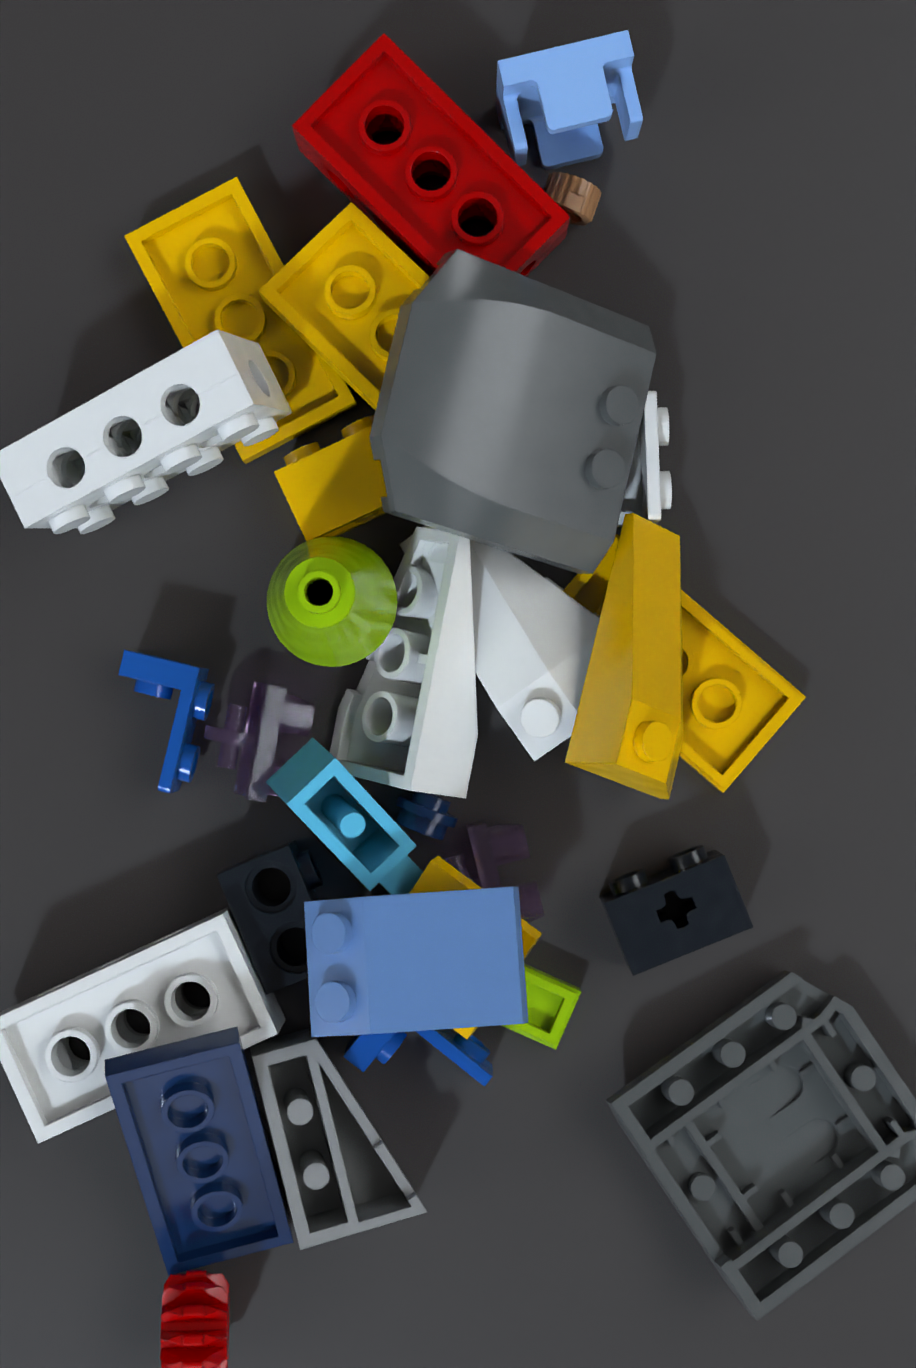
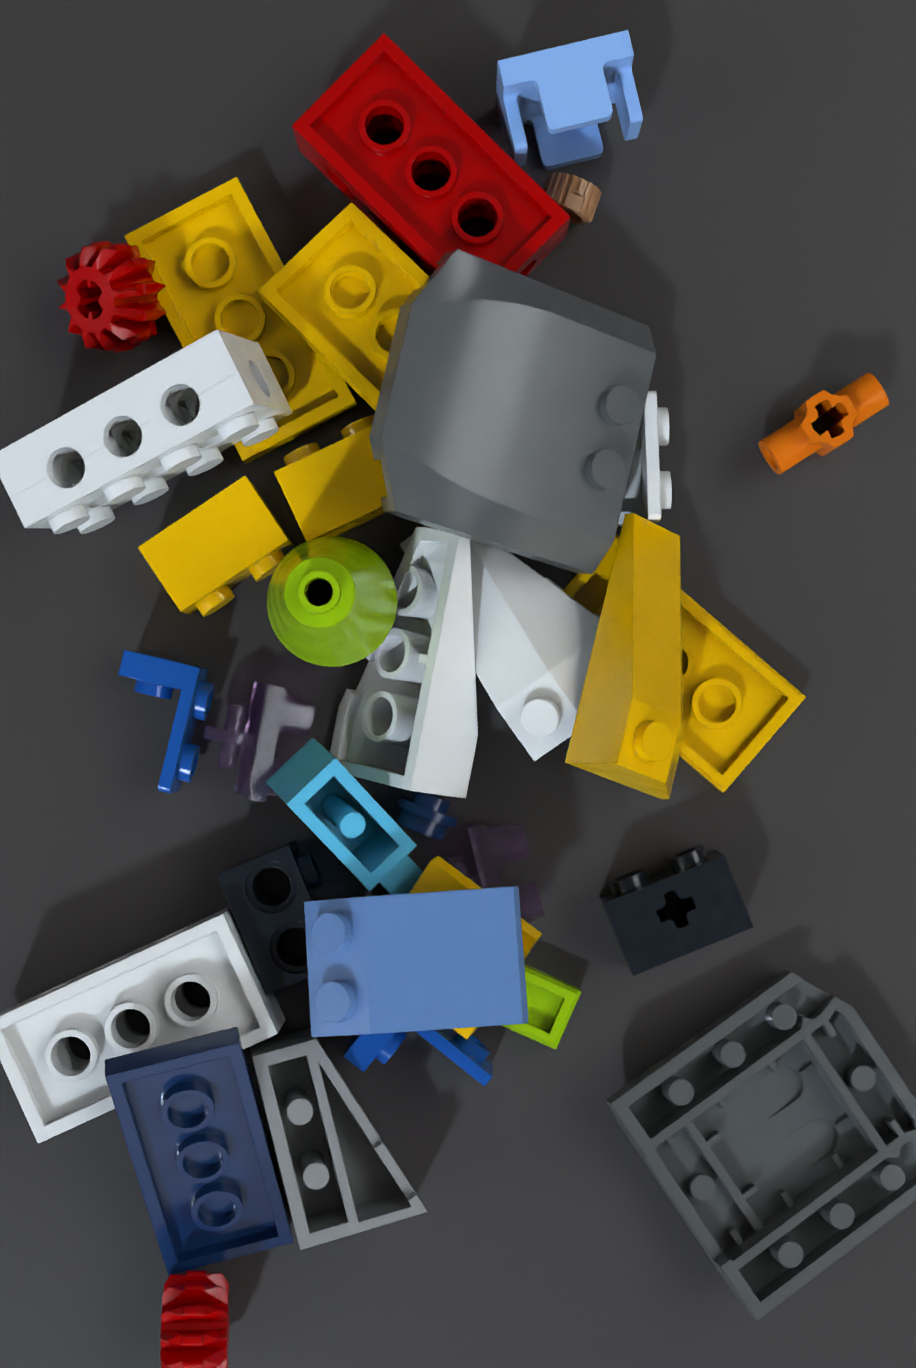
(111, 296): none -> red gear
(217, 548): none -> yellow brick
(846, 407): none -> orange axle

